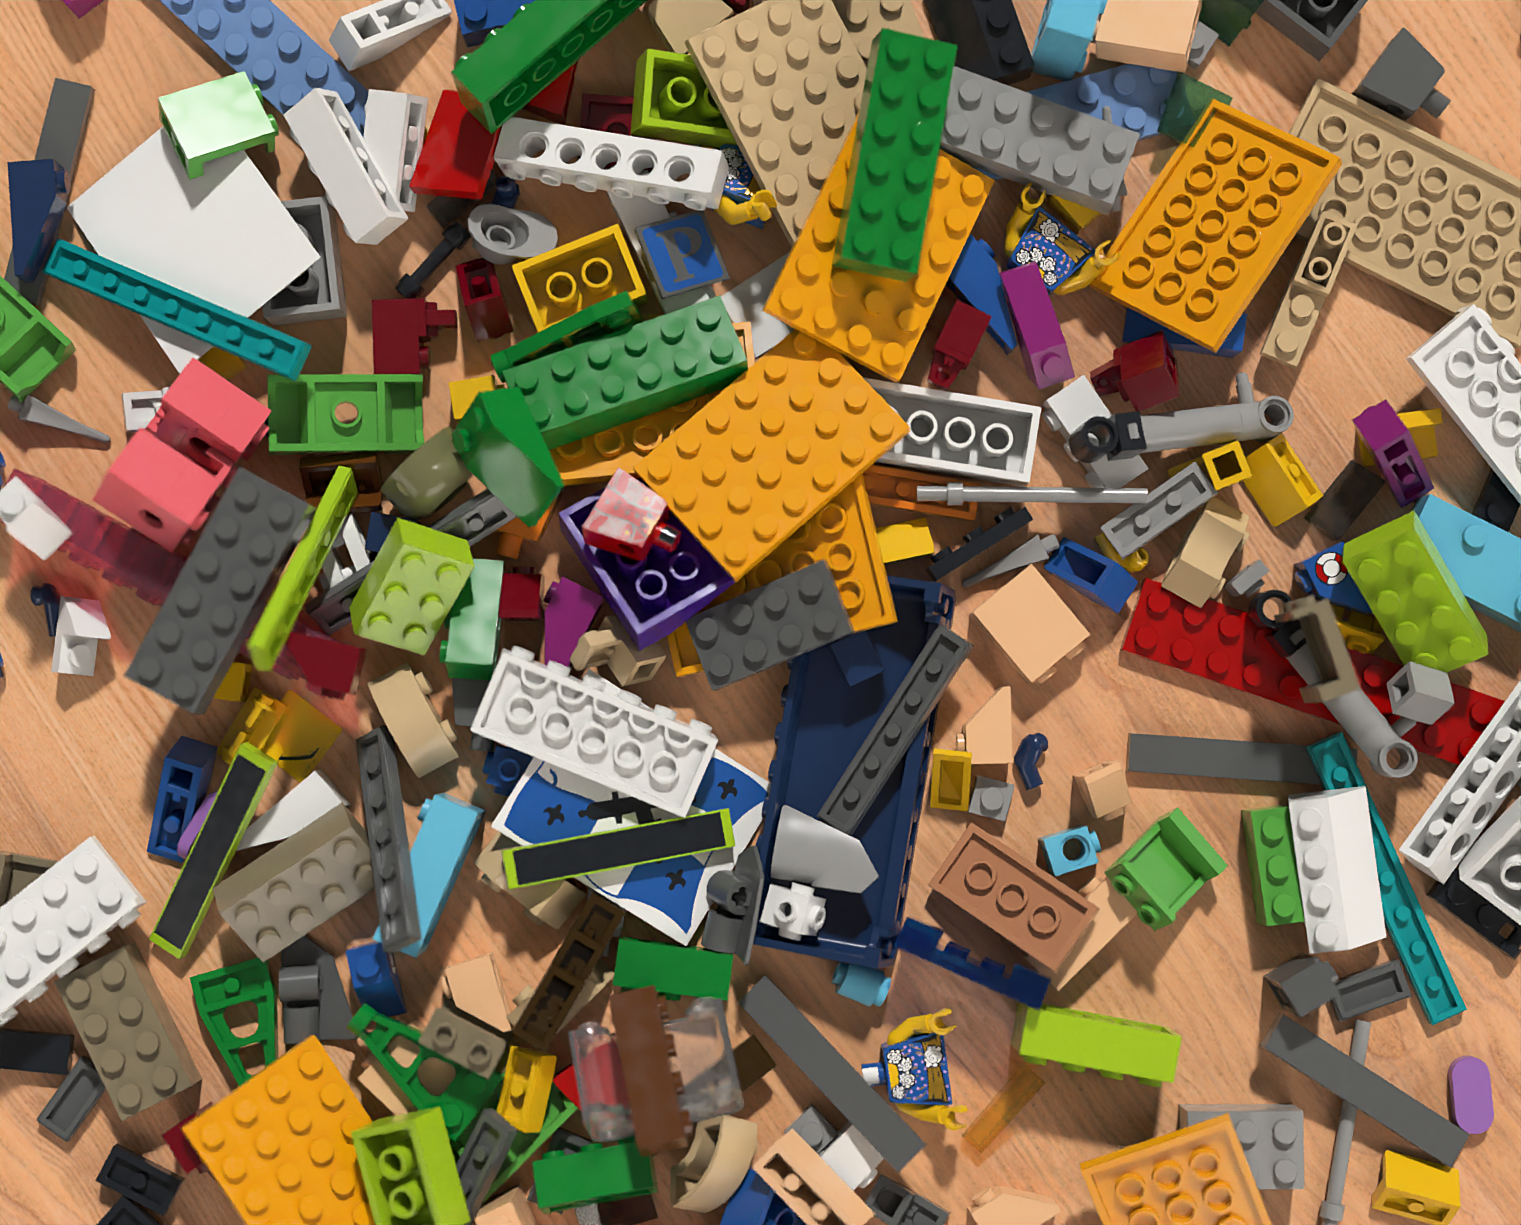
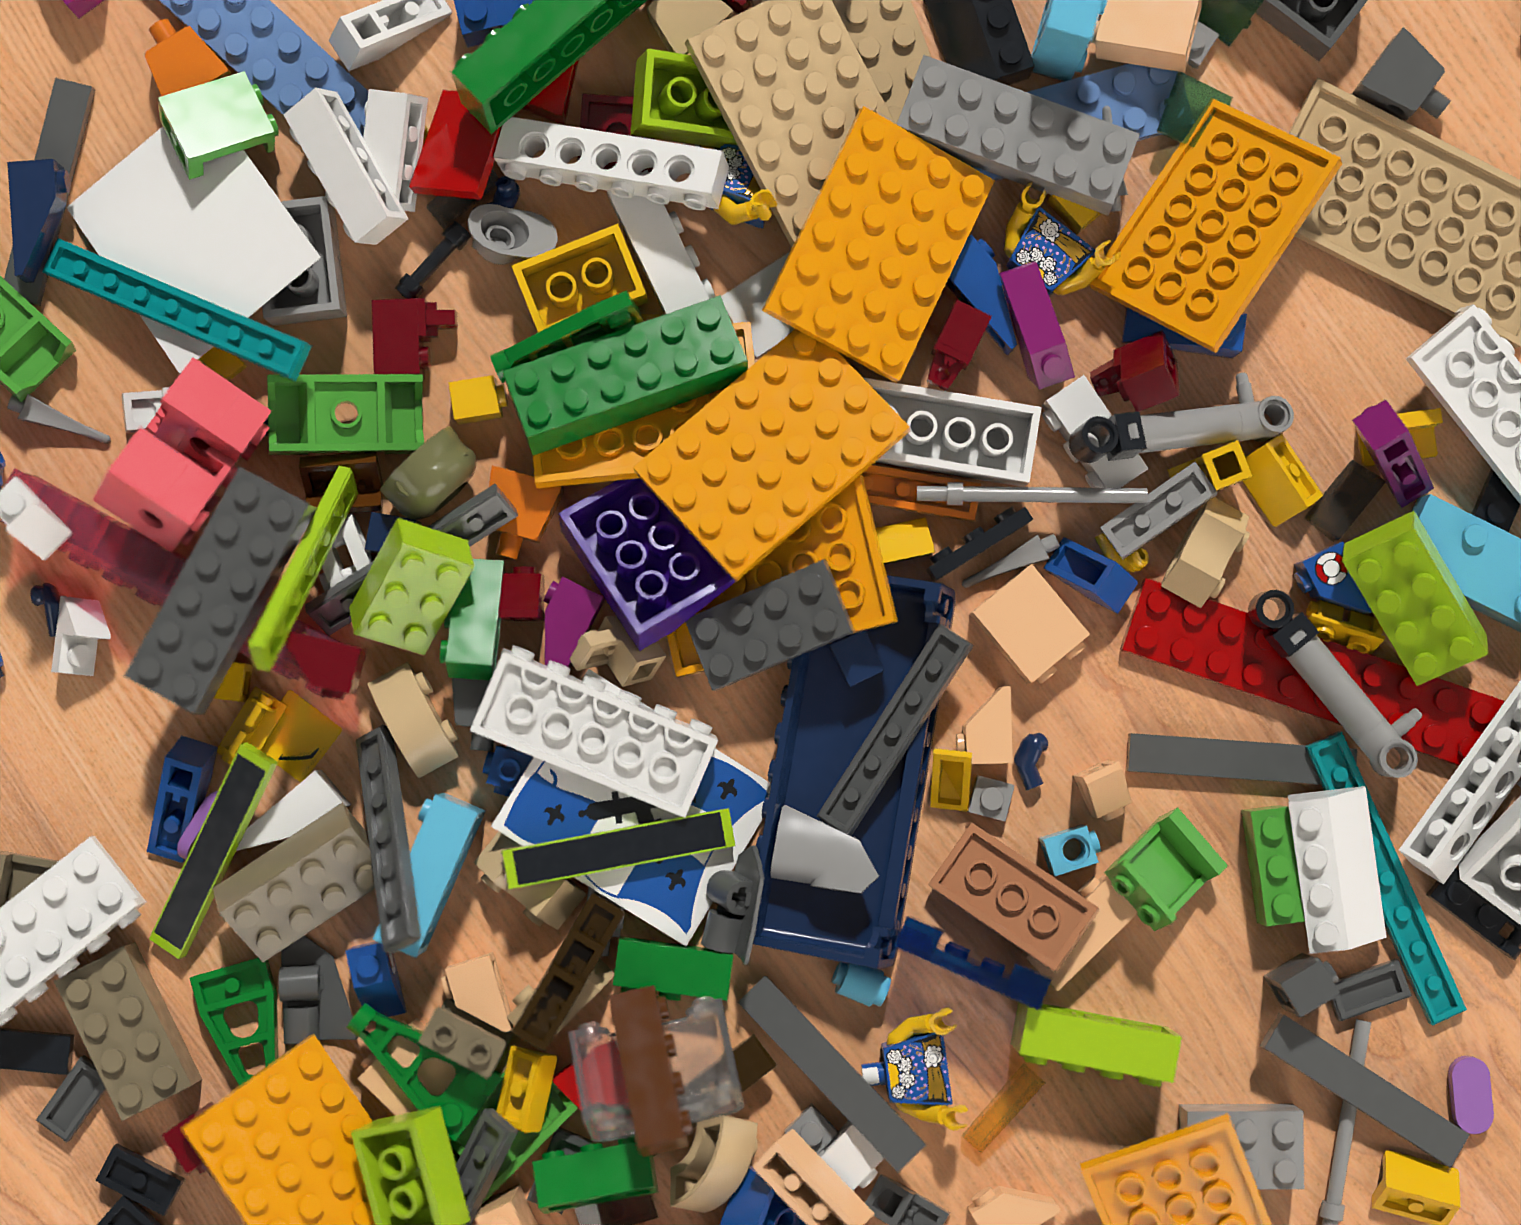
(181, 59): none -> orange torso
(484, 299): dark red slope -> none
(508, 453): green slope -> none
(629, 519): torso -> none
(681, 254): piece -> none
(794, 910): white brick -> none
(894, 155): green brick -> none
(1247, 580): light grey plate -> none
(1307, 289): tan slope -> none
(1325, 647): dark tan panel -> none
(1420, 693): light grey brick -> none

